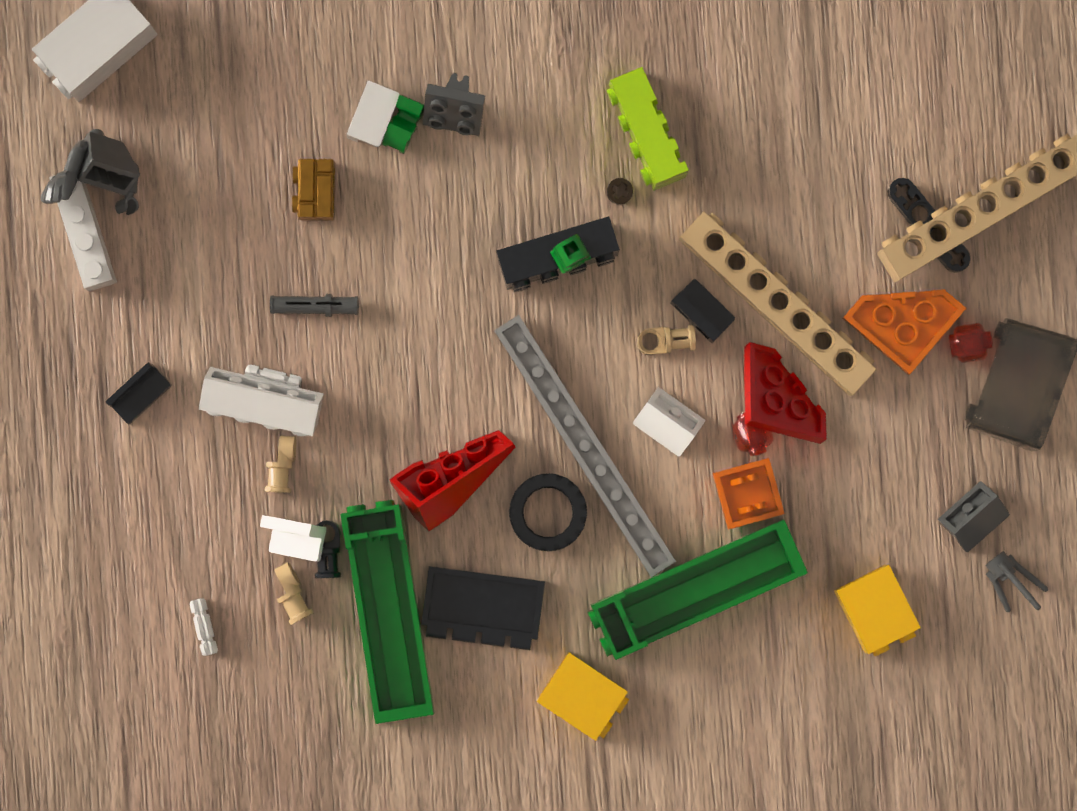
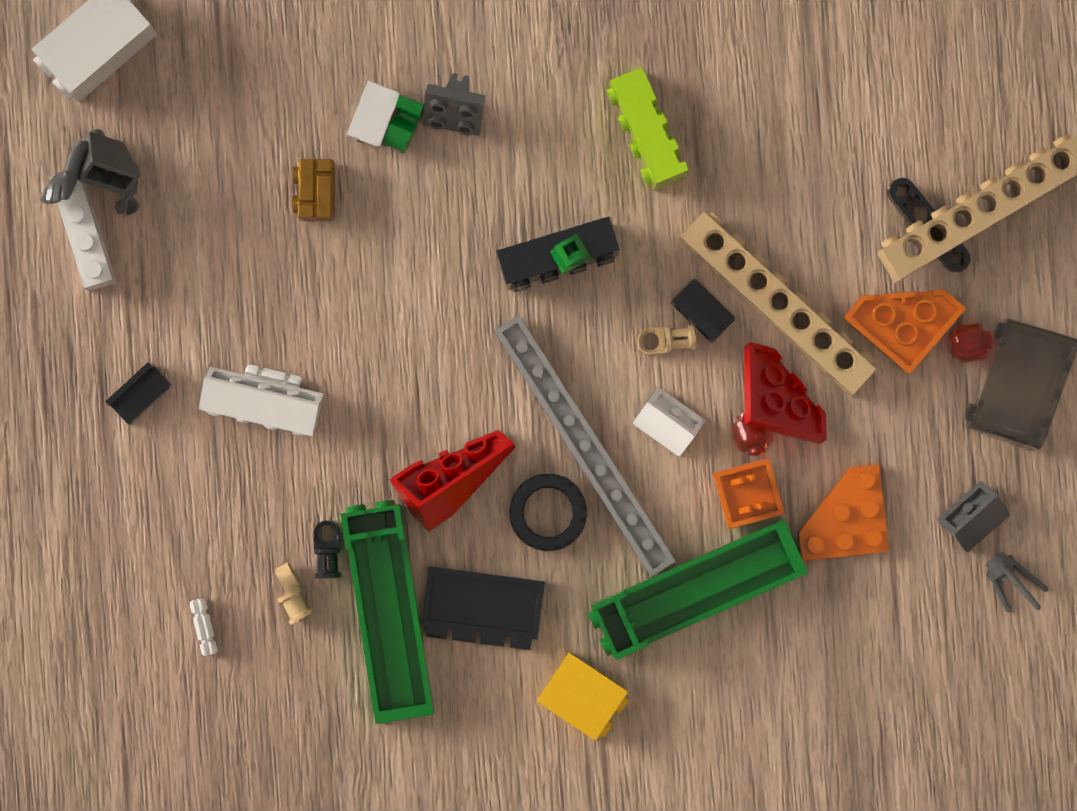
(279, 470): tan connector -> none
(295, 538): white panel -> none
(314, 305): dark grey pin -> none
(617, 182): dark brown bush -> none
(848, 518): none -> orange plate
(877, 610): yellow brick -> none

